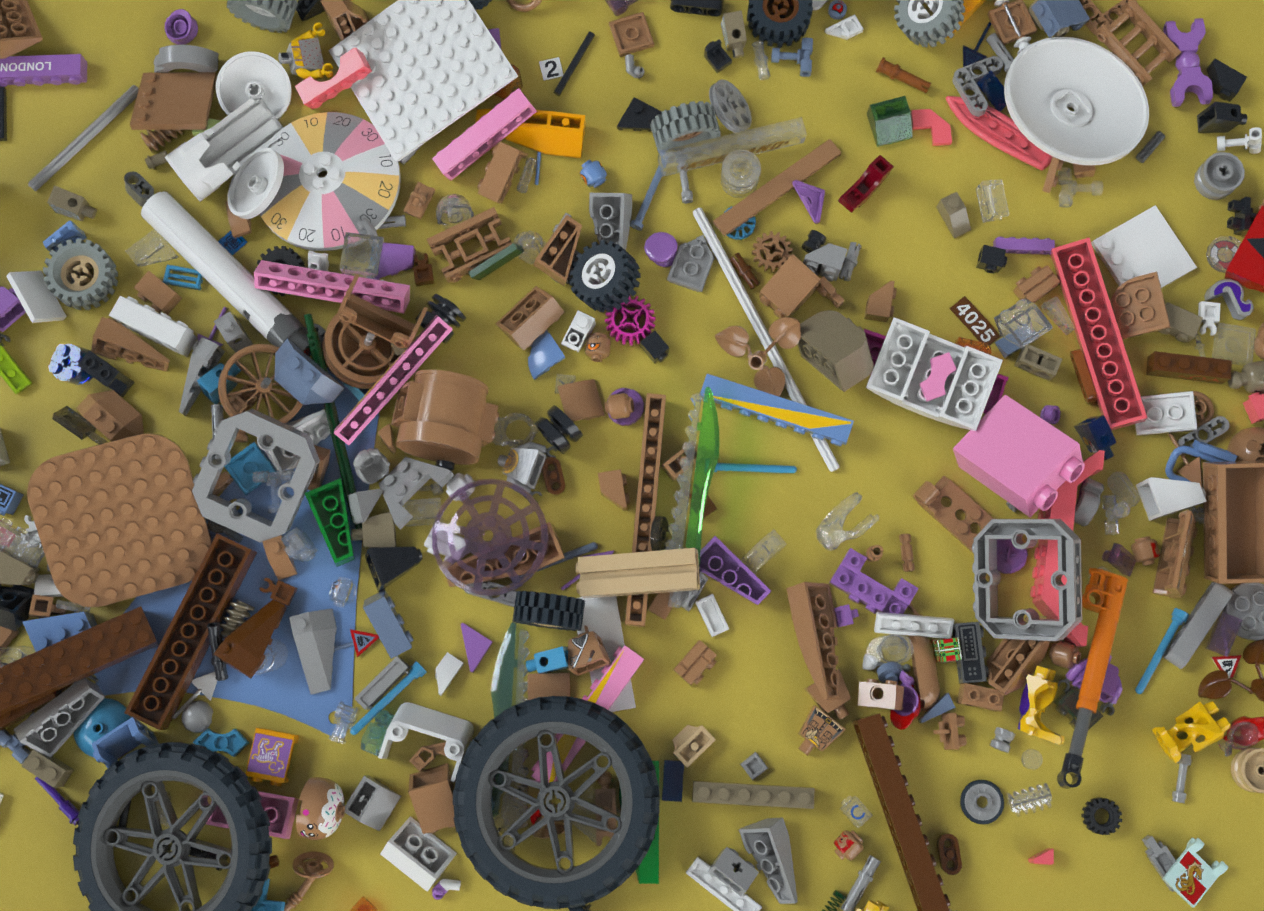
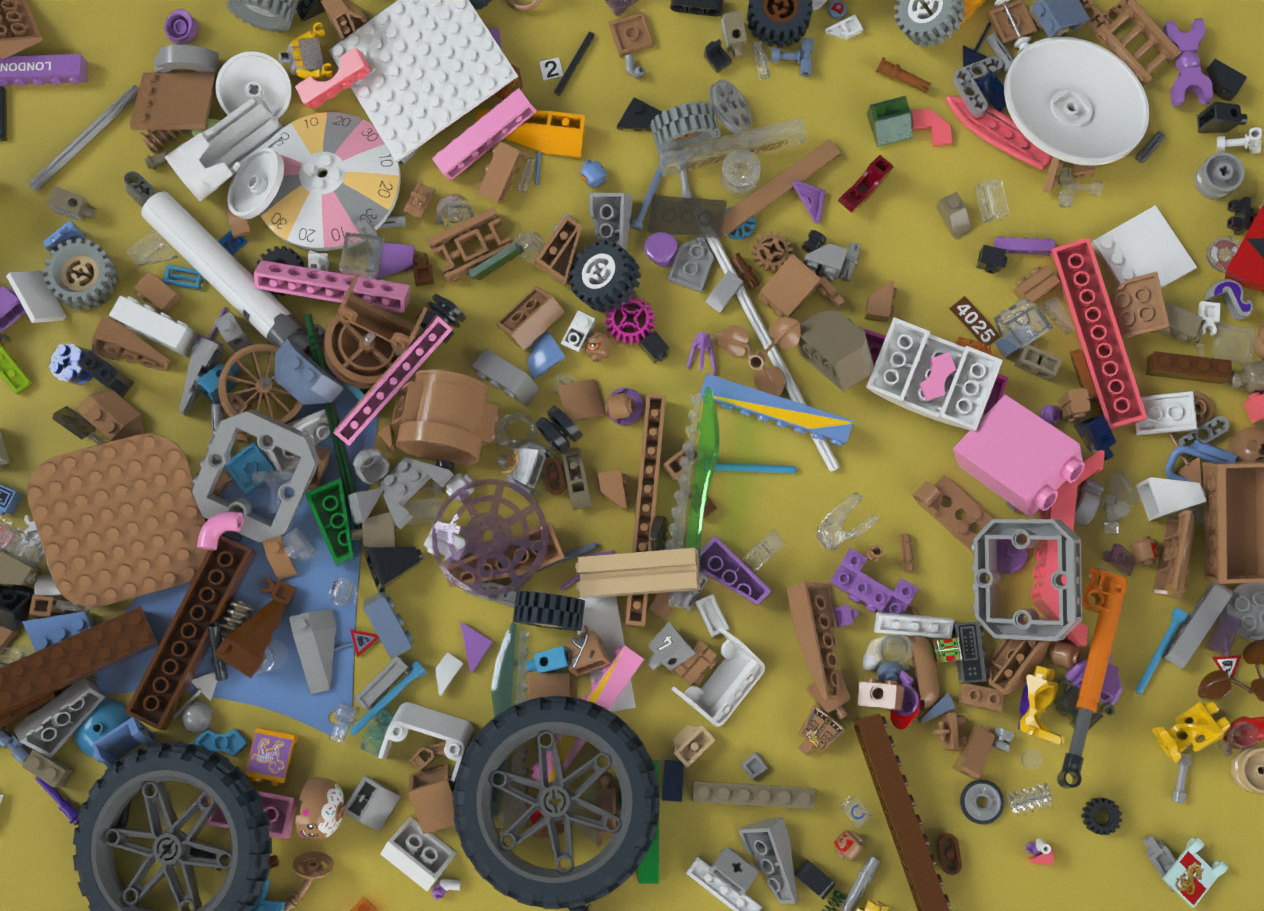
(216, 526): none -> bright pink cylinder
(506, 377): none -> light grey wedge
(576, 479): none -> dark tan slope
(669, 648): none -> light grey torso
(687, 216): none -> clear smoke tile
(703, 342): none -> medium lavender plant
(724, 291): none -> light grey slope
(727, 684): none -> white windscreen
(815, 879): none -> black beam
(975, 752): none -> medium nougat slope
(1038, 846): none -> arm
(1074, 405): none -> medium nougat brick

